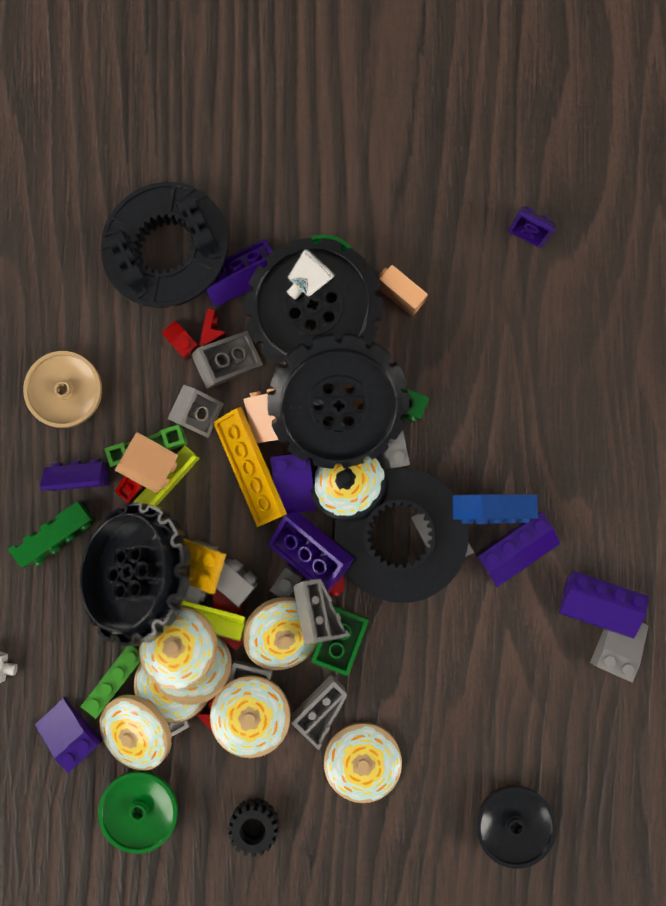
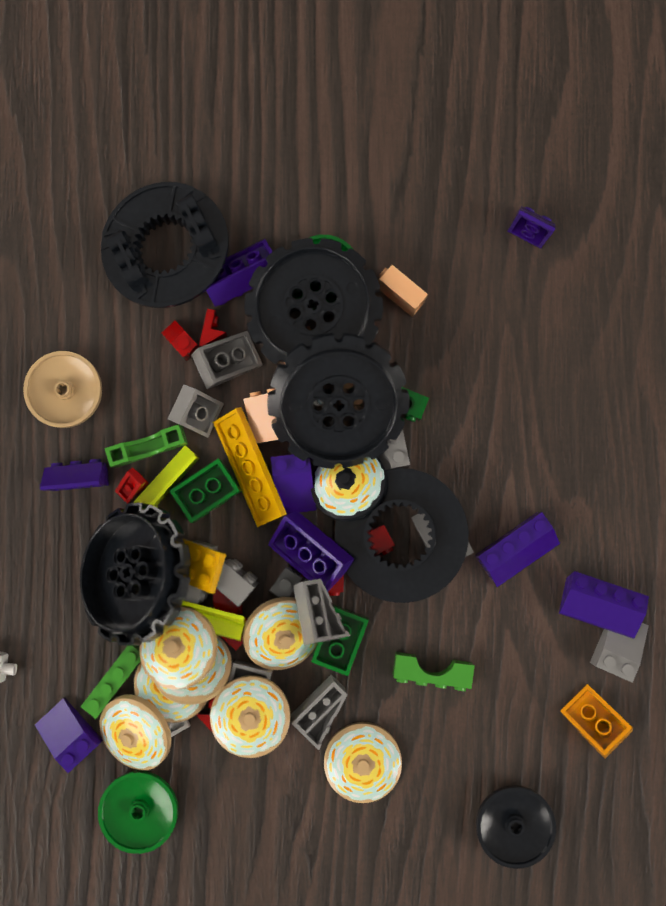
(52, 535): green wedge -> none
(147, 463): light nougat brick -> none
(205, 491): none -> green brick
(253, 843): black tyre -> none
(308, 275): white torso -> none
(382, 540): none -> red slope
(457, 674): none -> bright green arch
(495, 508): blue brick -> none
(596, 721): none -> light orange slope

